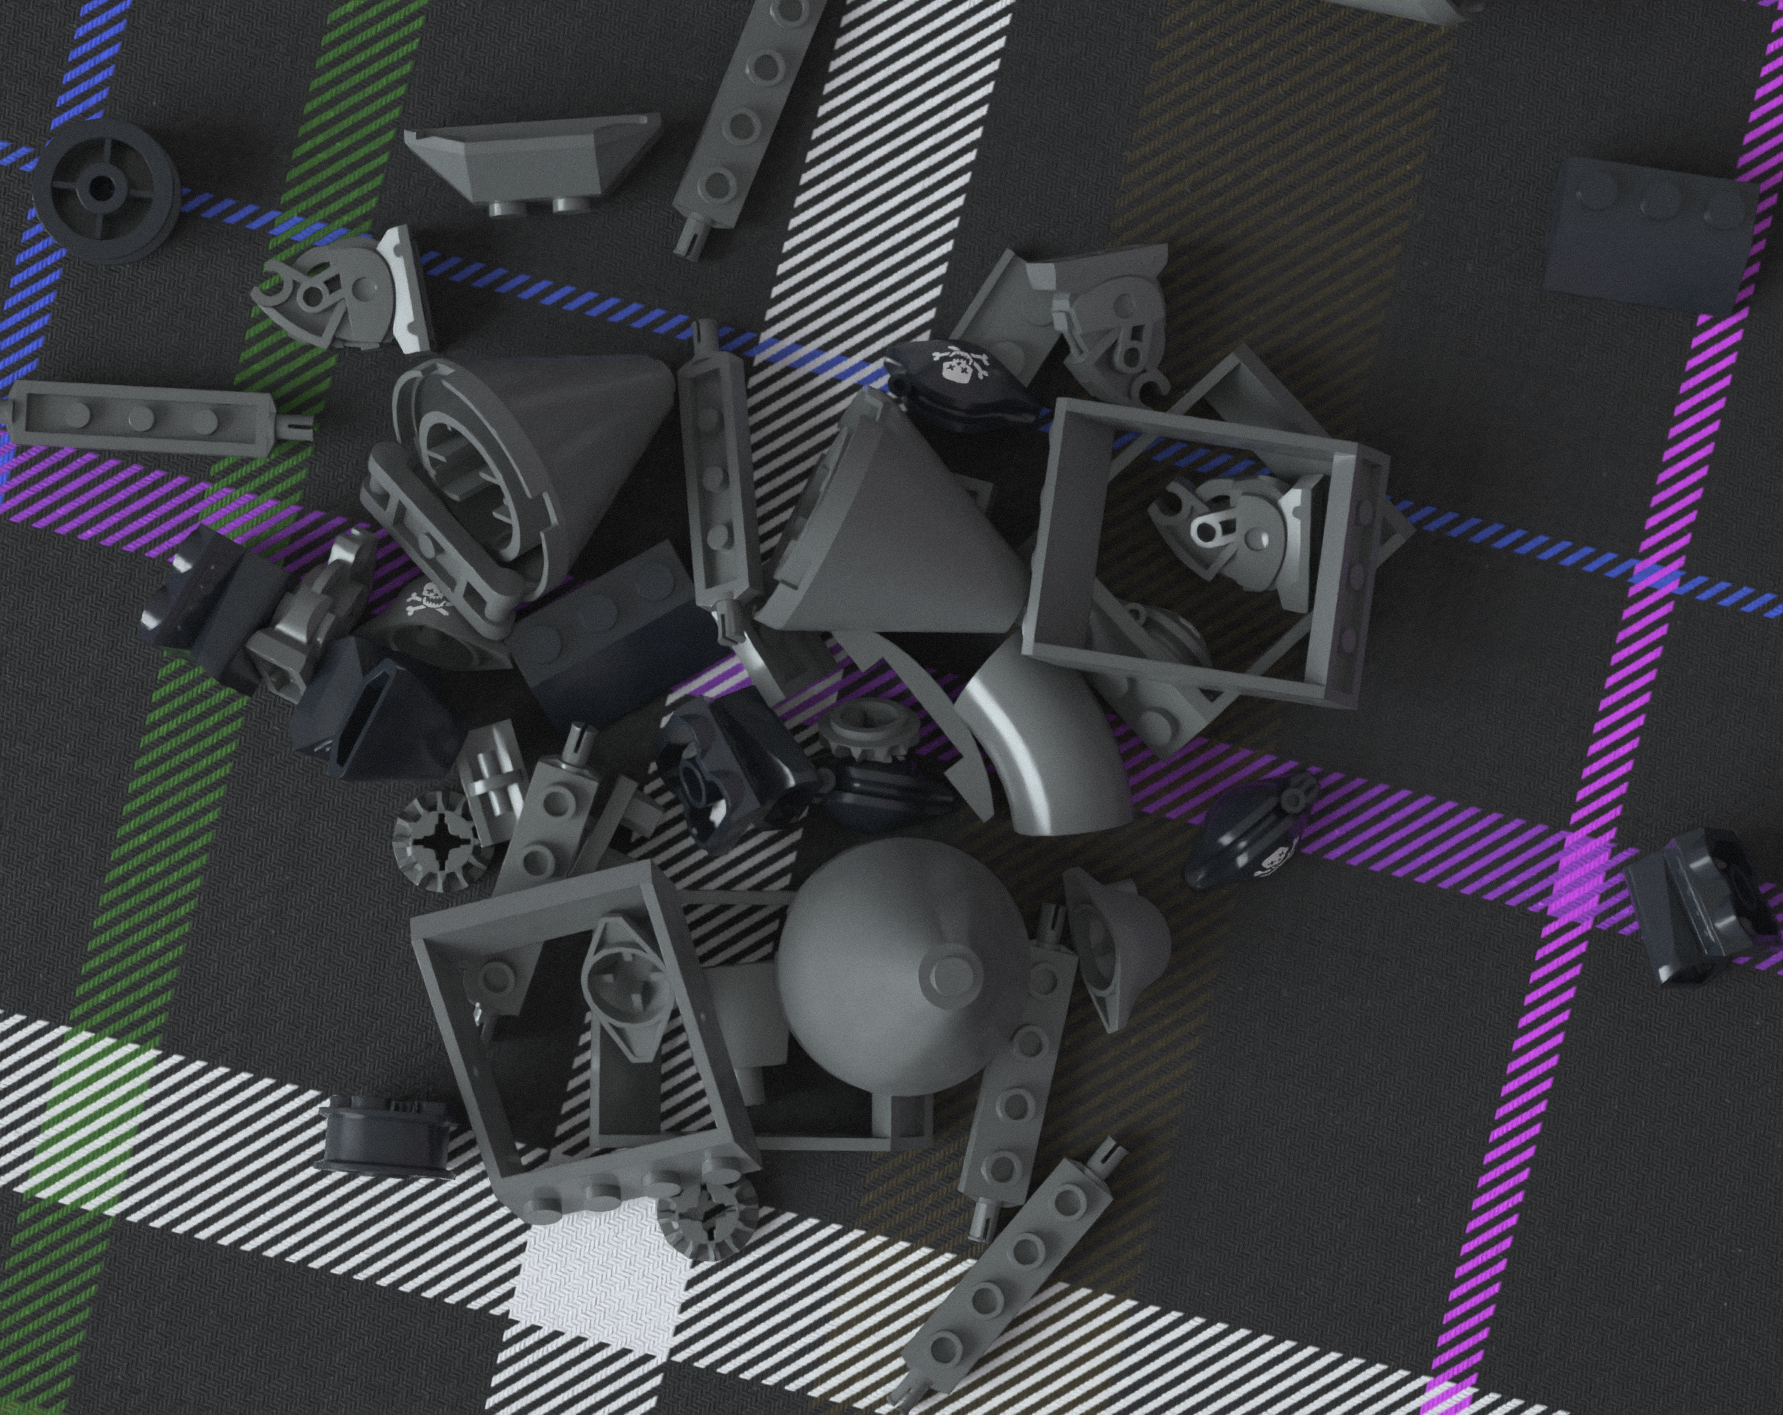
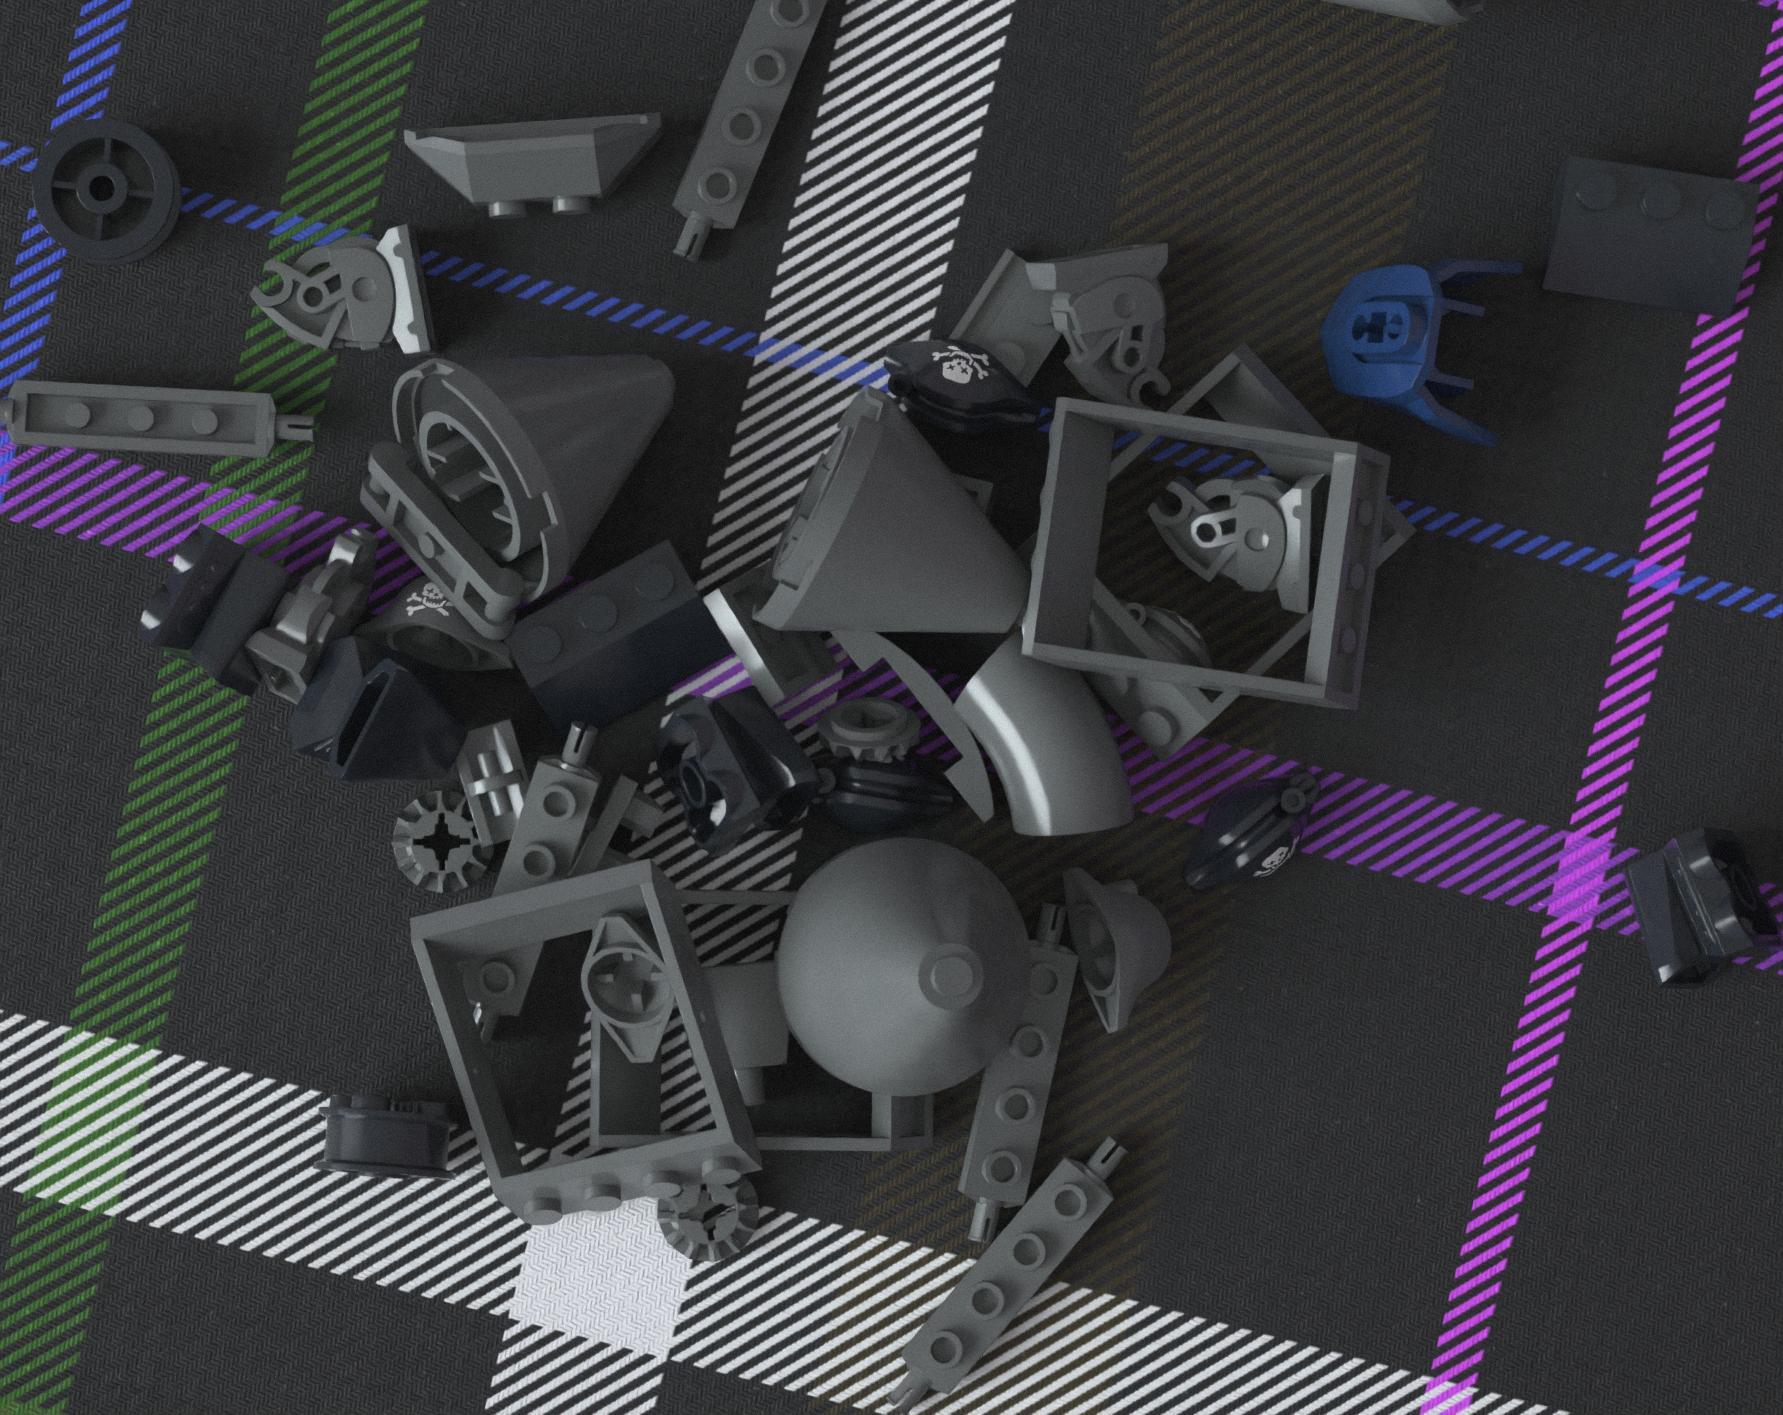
(719, 482): dark grey plate -> none
(1386, 338): none -> dark blue piece

